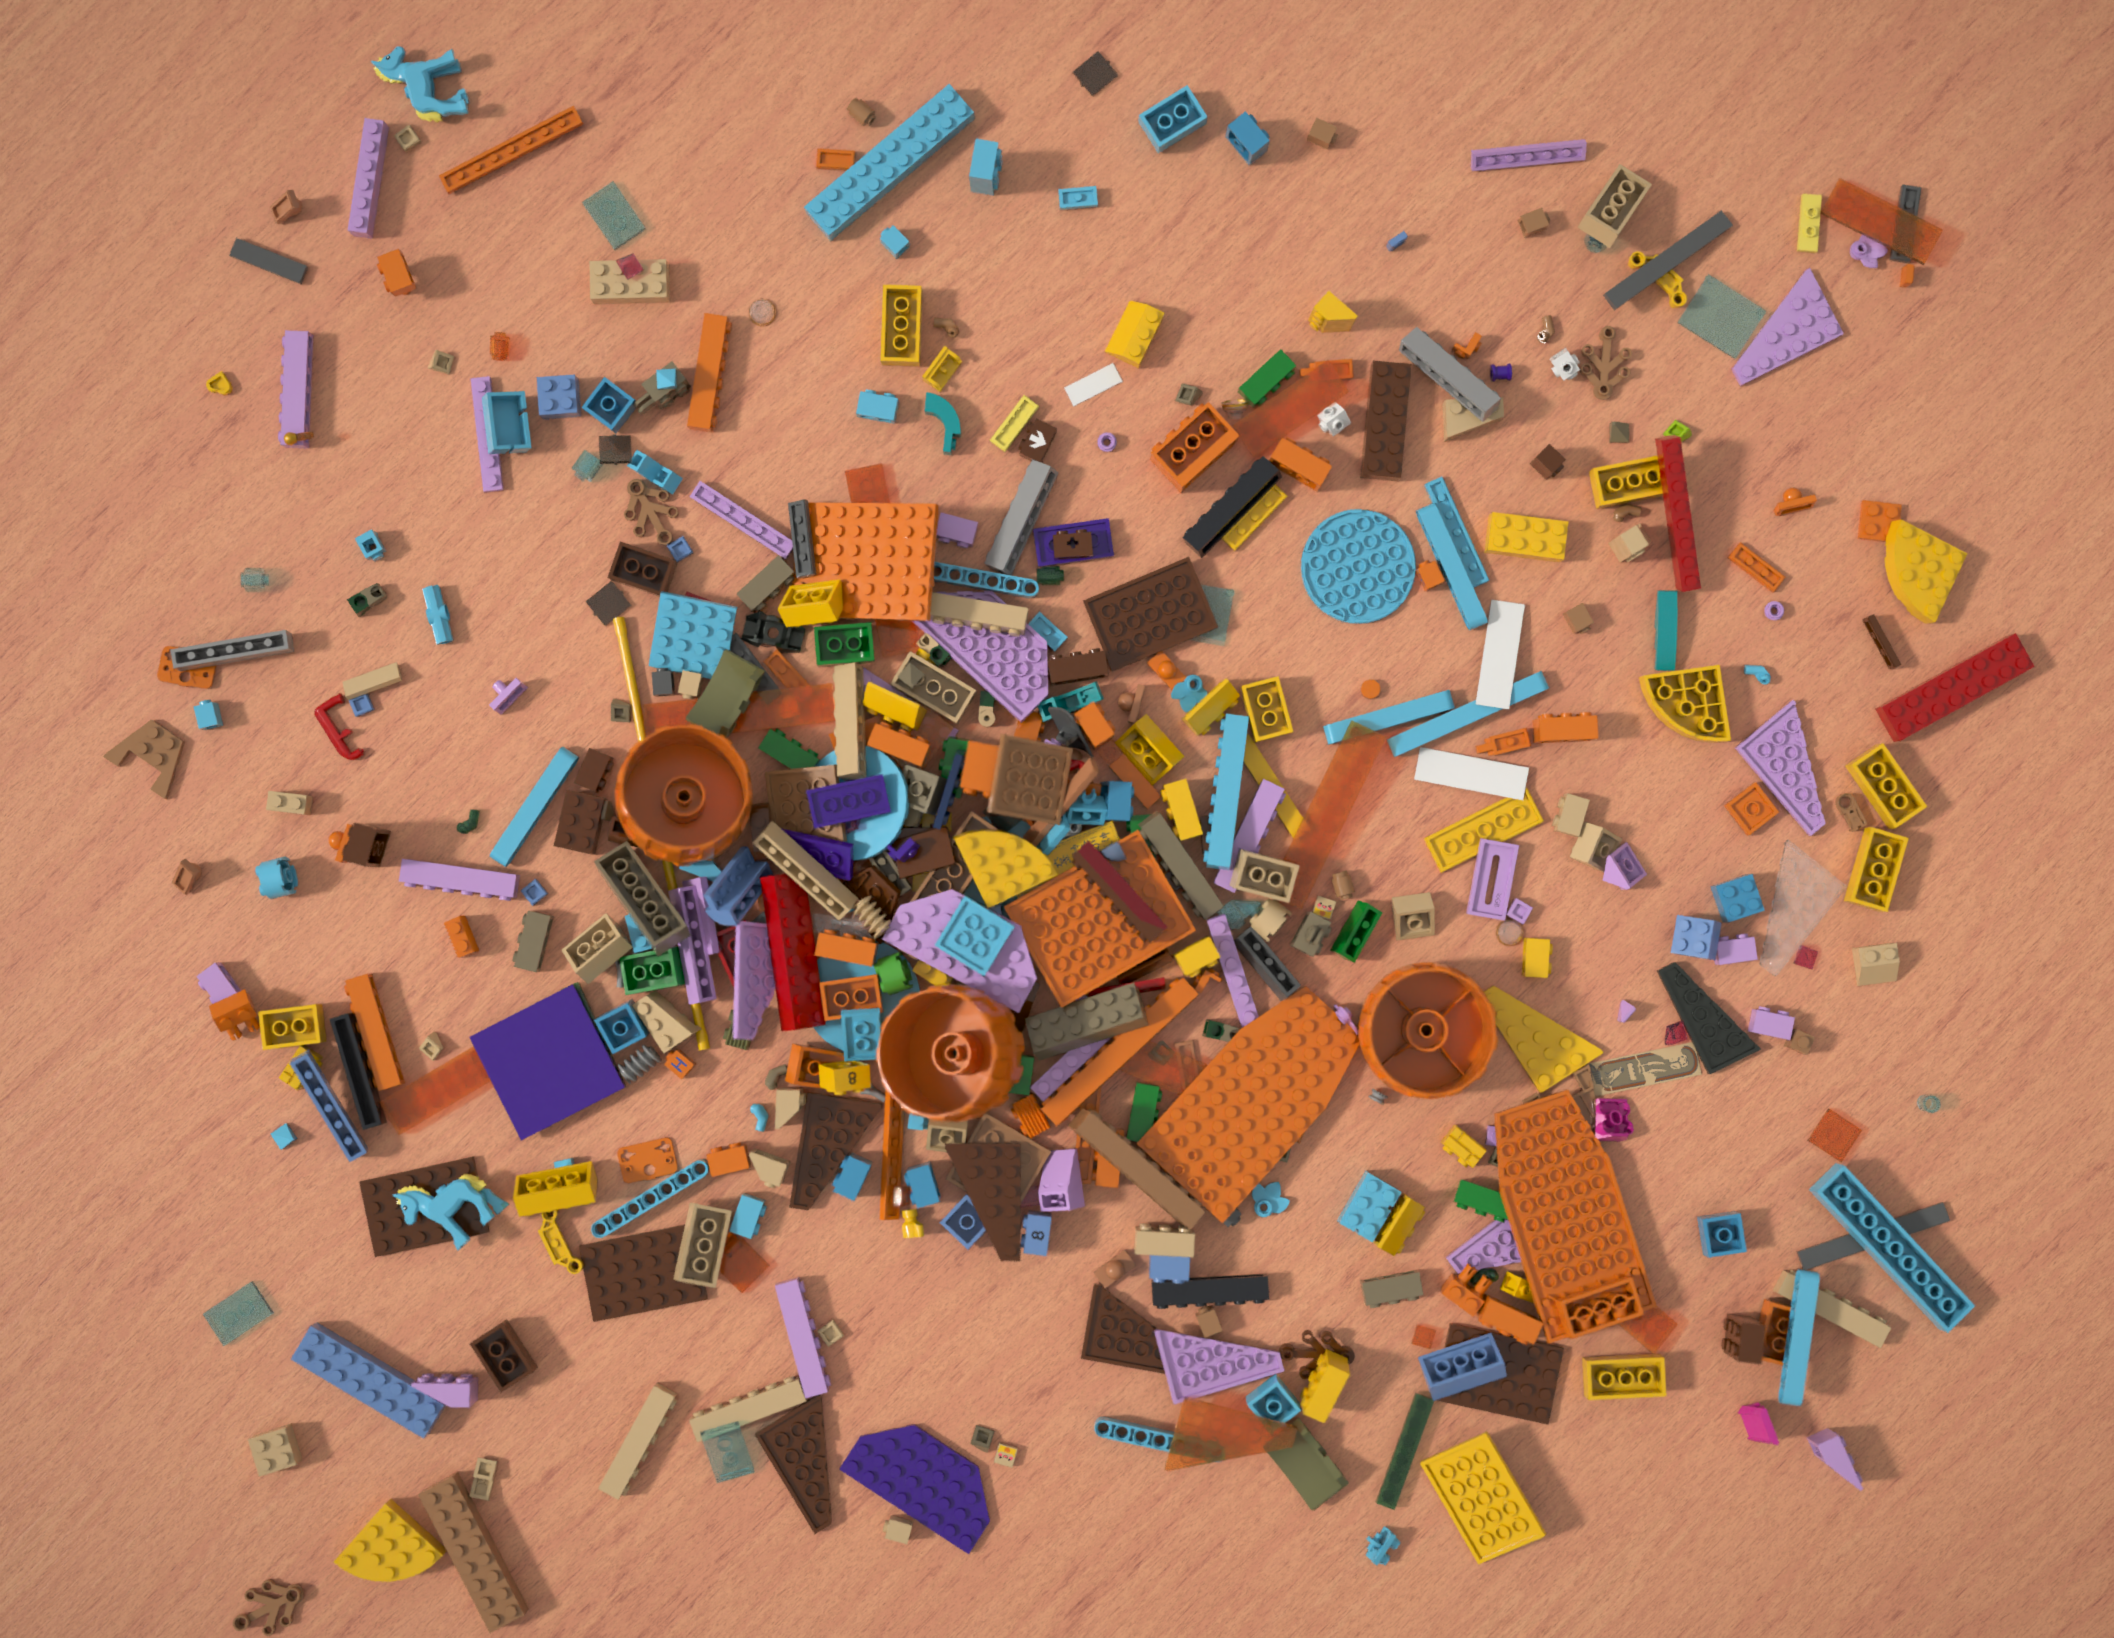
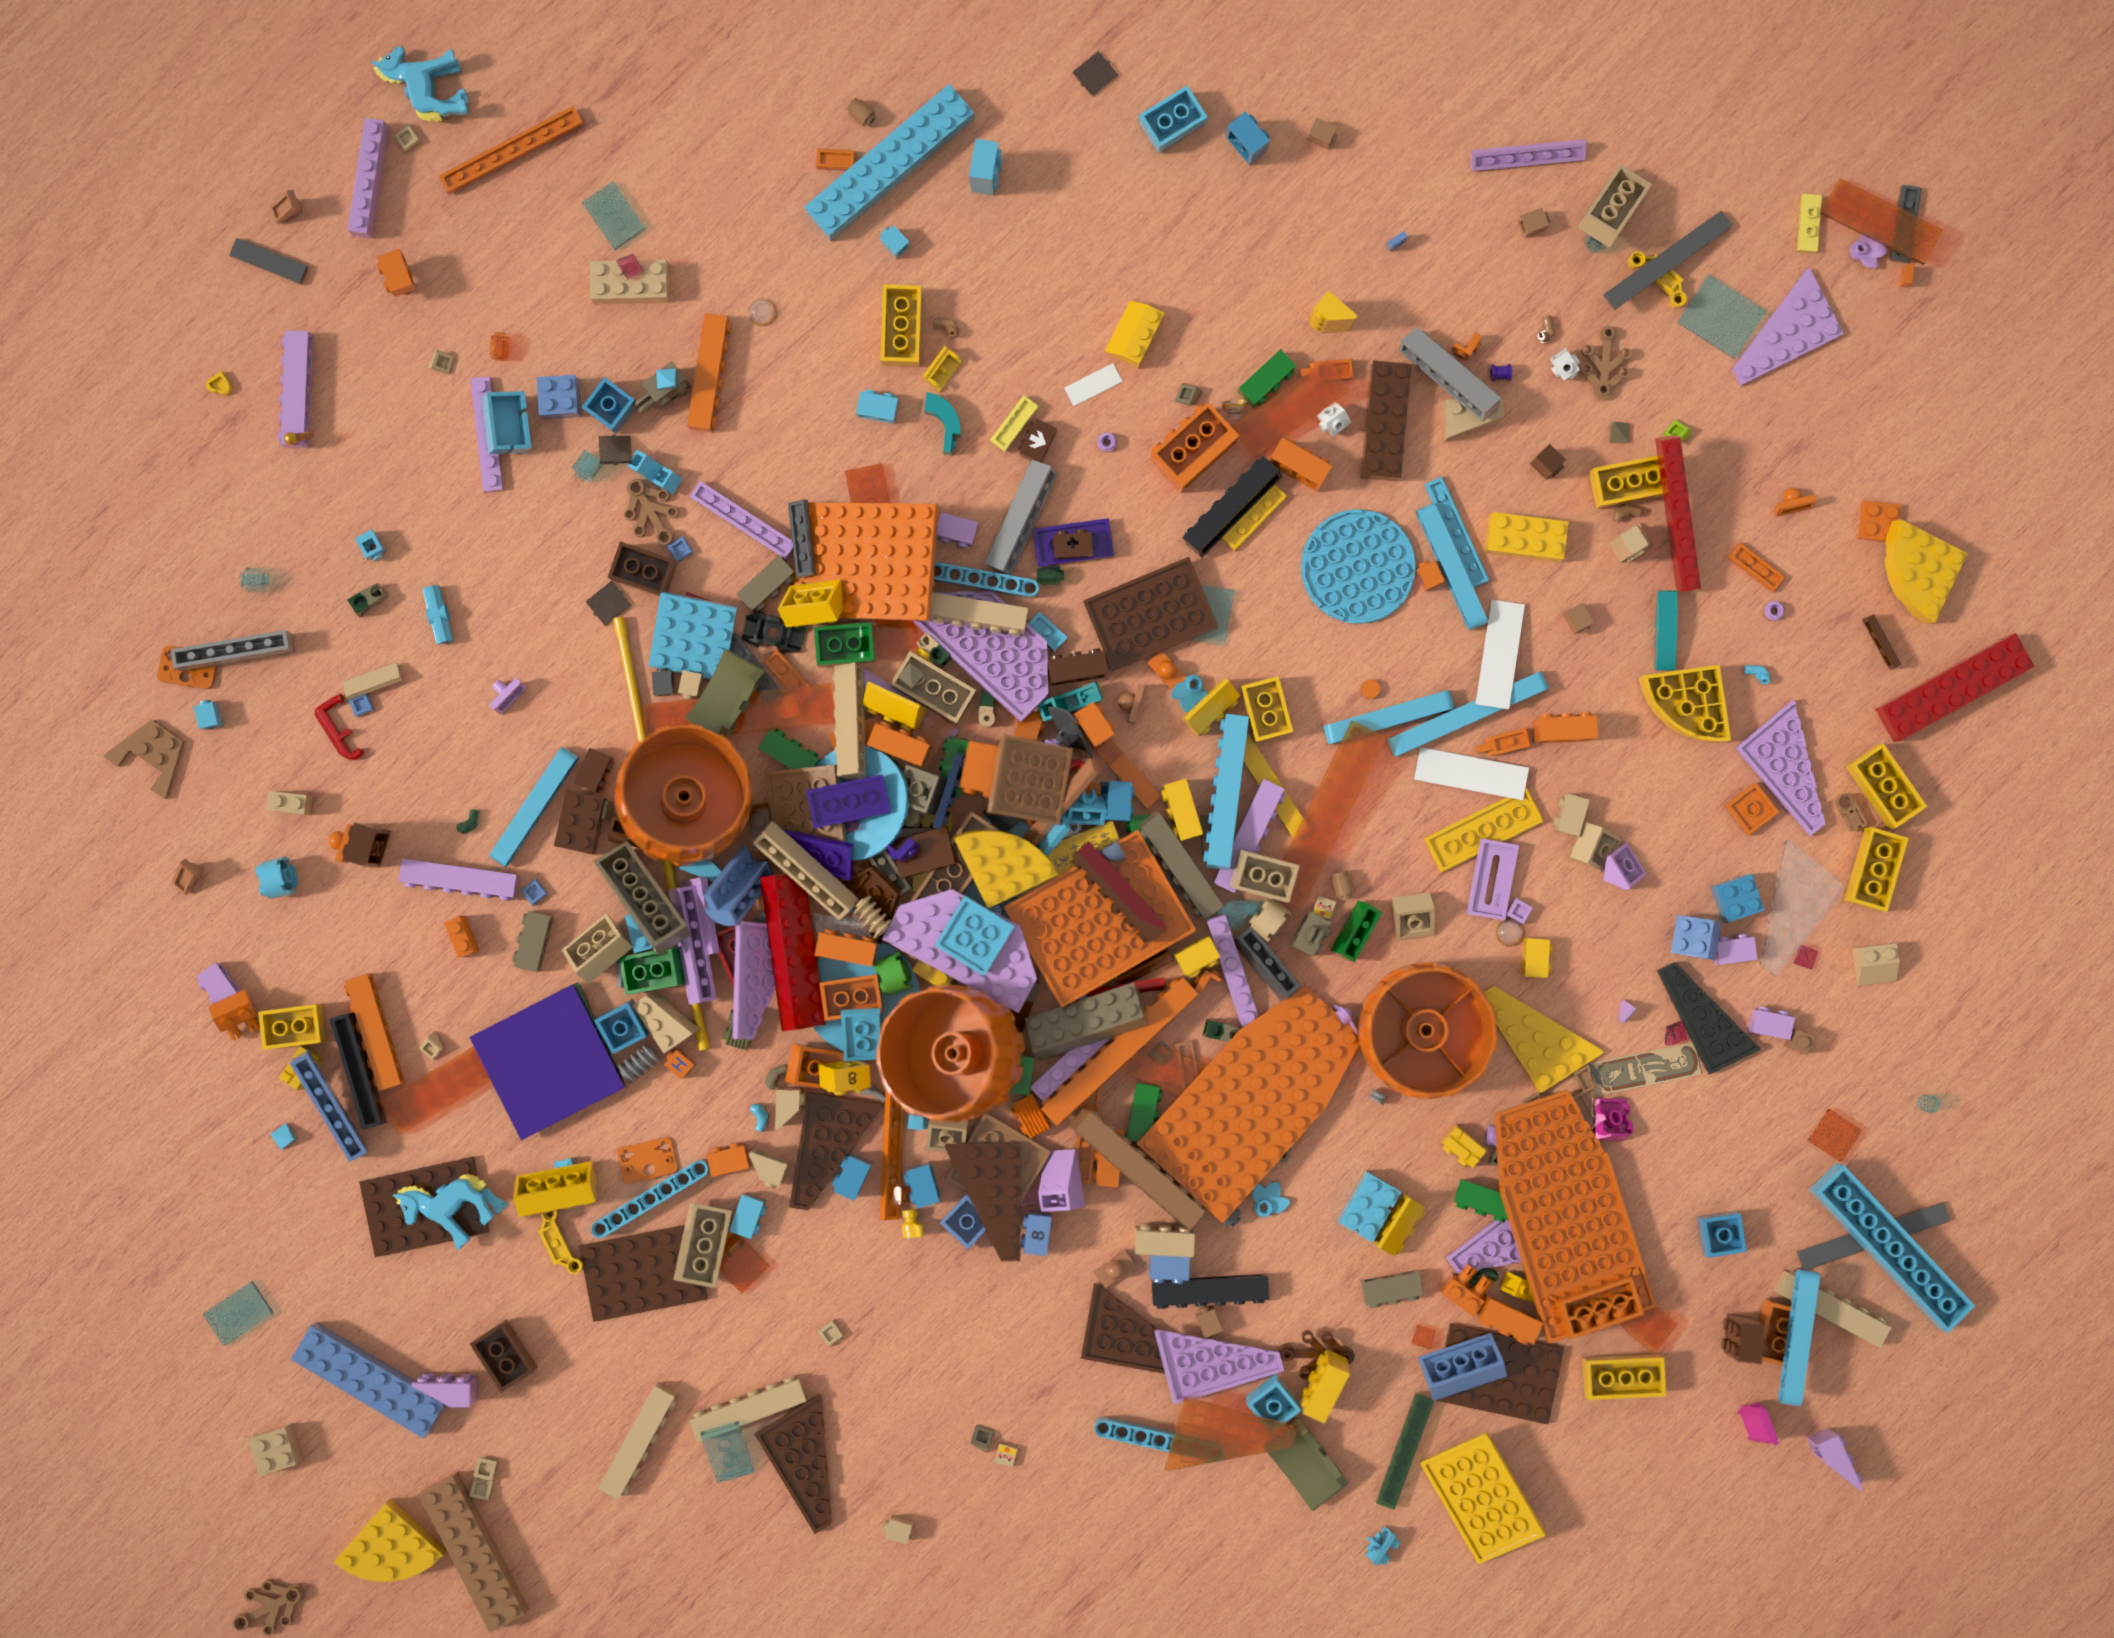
(620, 711): dark tan slope -> none
(802, 1337): lavender brick -> none
(923, 1481): dark purple plate -> none
(1078, 197): medium azure plate -> none
(1149, 749): yellow slope -> none

